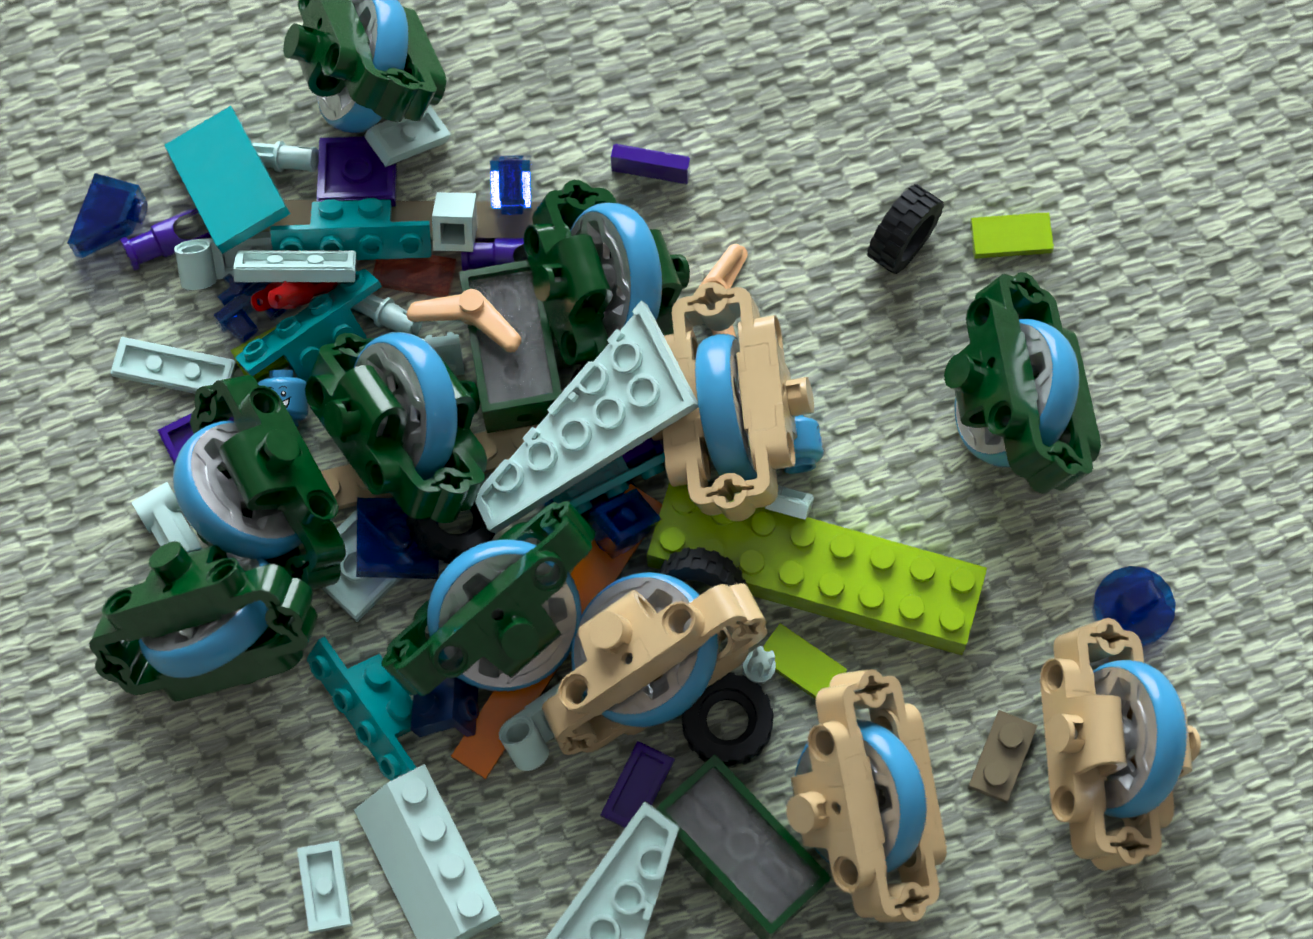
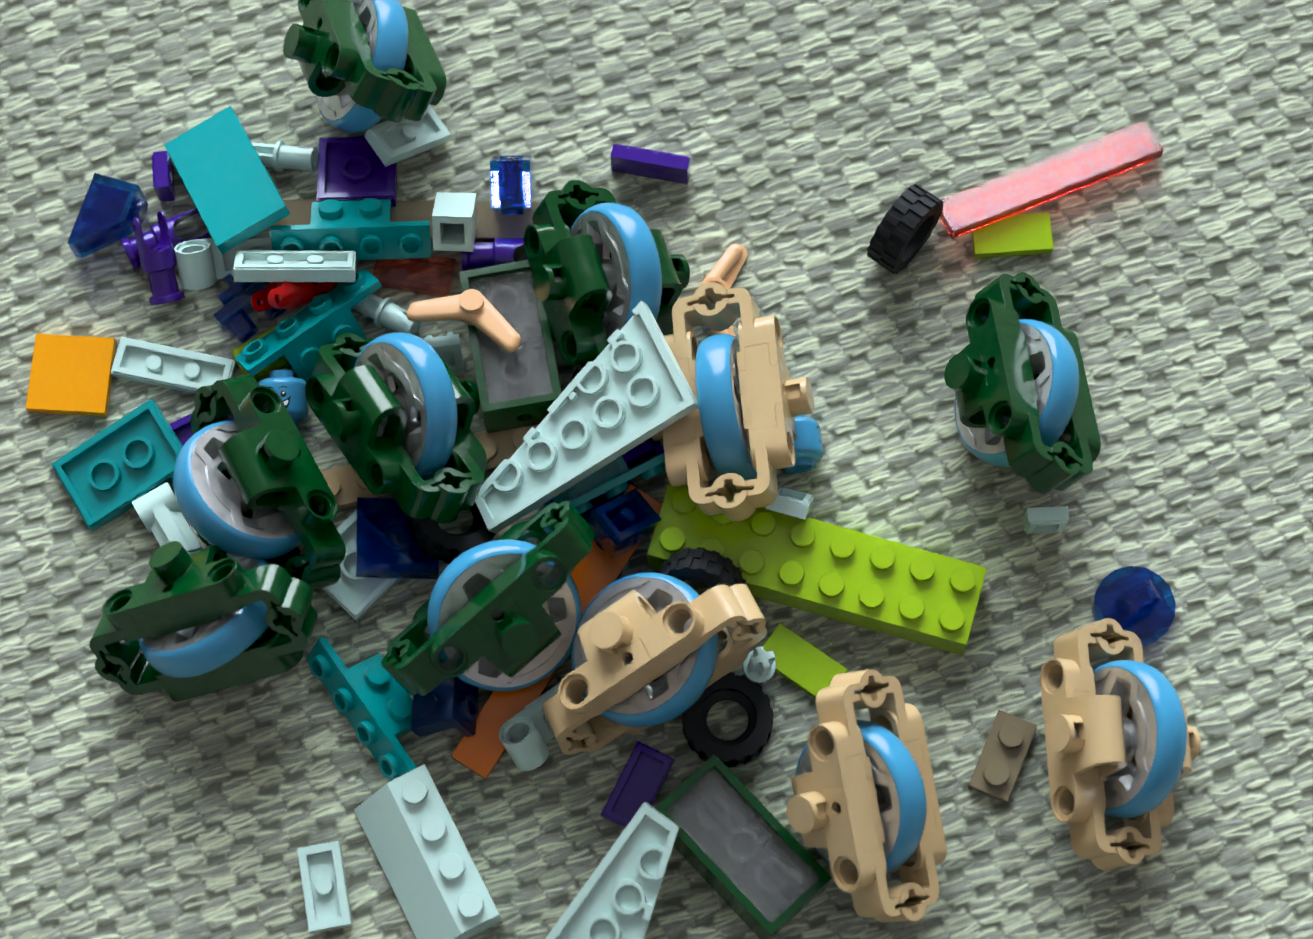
(71, 375): none -> light orange tile
(119, 464): none -> teal tile
(158, 263): none -> dark purple piece
(163, 176): none -> dark purple tile
(1045, 519): none -> light aqua tile
(1049, 178): none -> clear red tile

